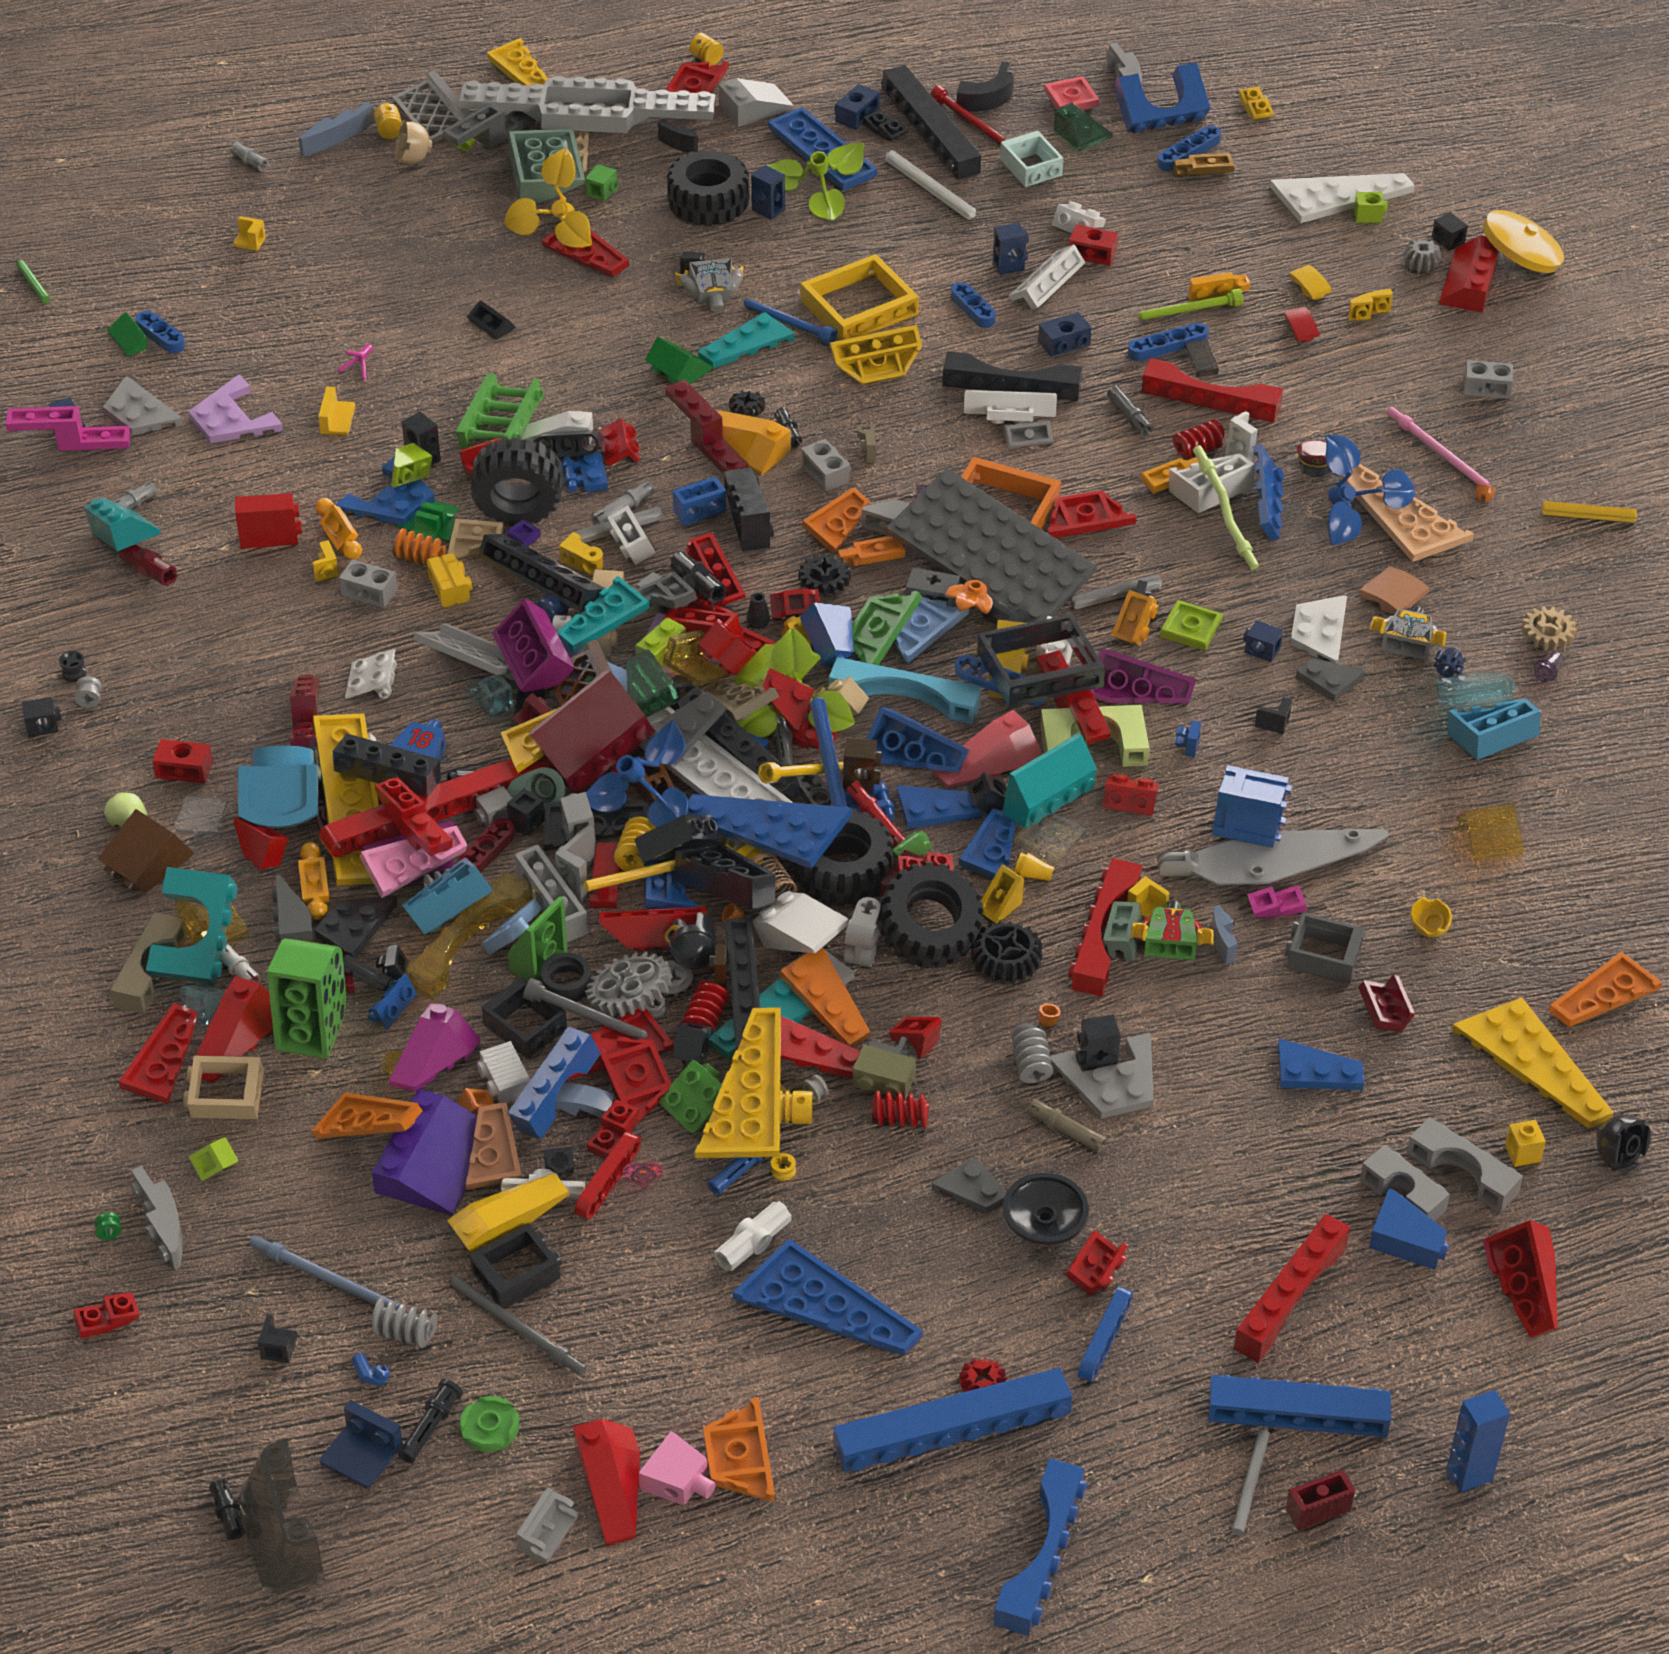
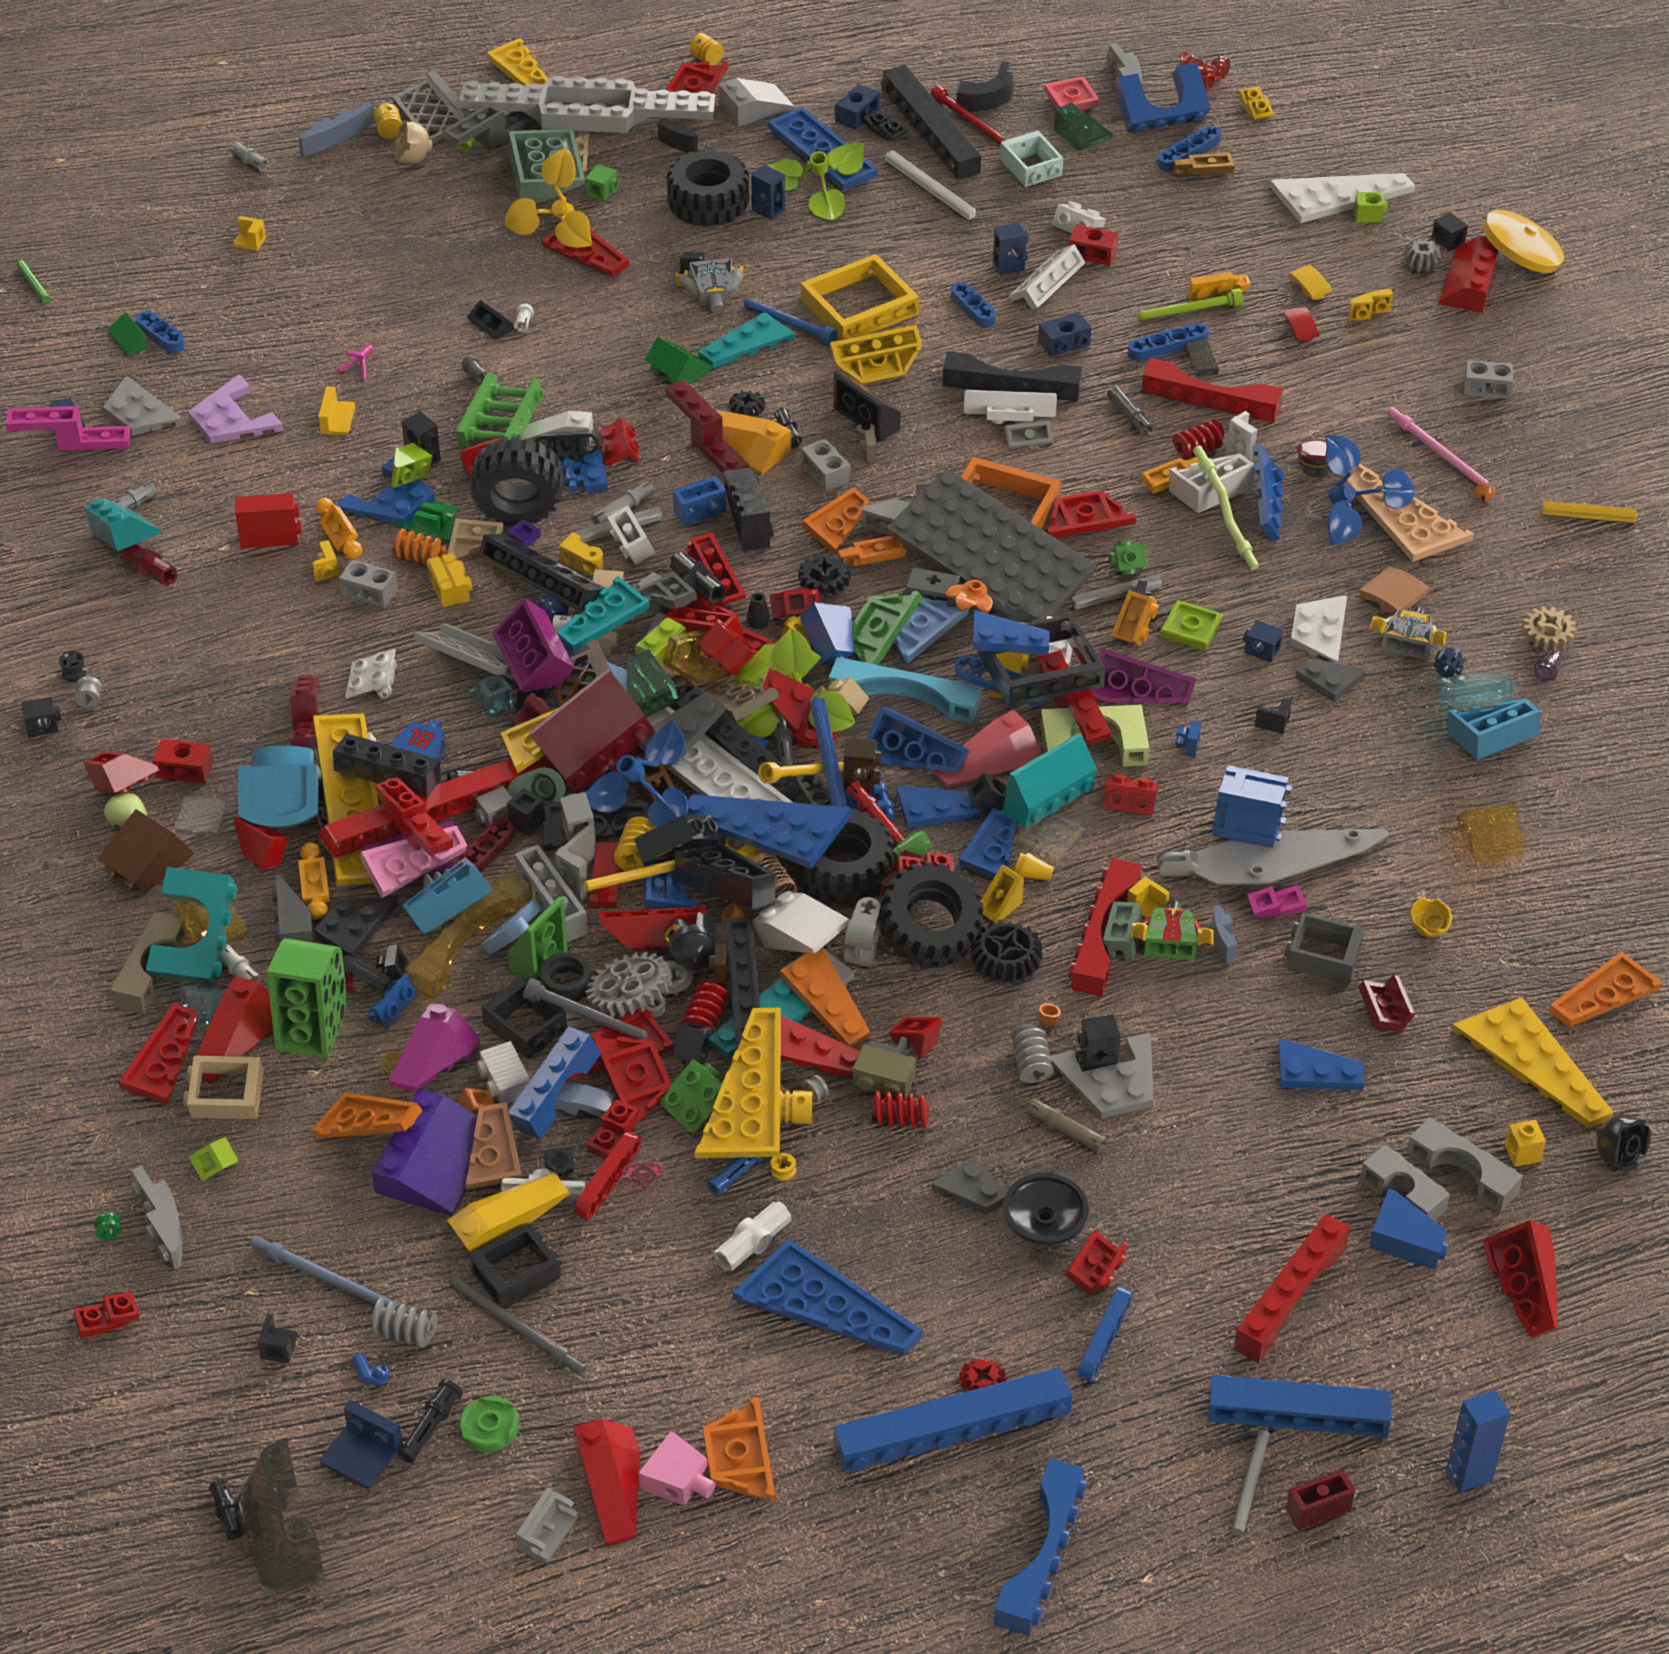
(117, 771): none -> slope
(471, 366): none -> dark grey pin
(524, 314): none -> white pin
(864, 406): none -> black slope
(1005, 635): none -> blue wing
(1136, 557): none -> bright green brick
(1209, 71): none -> clear red piece

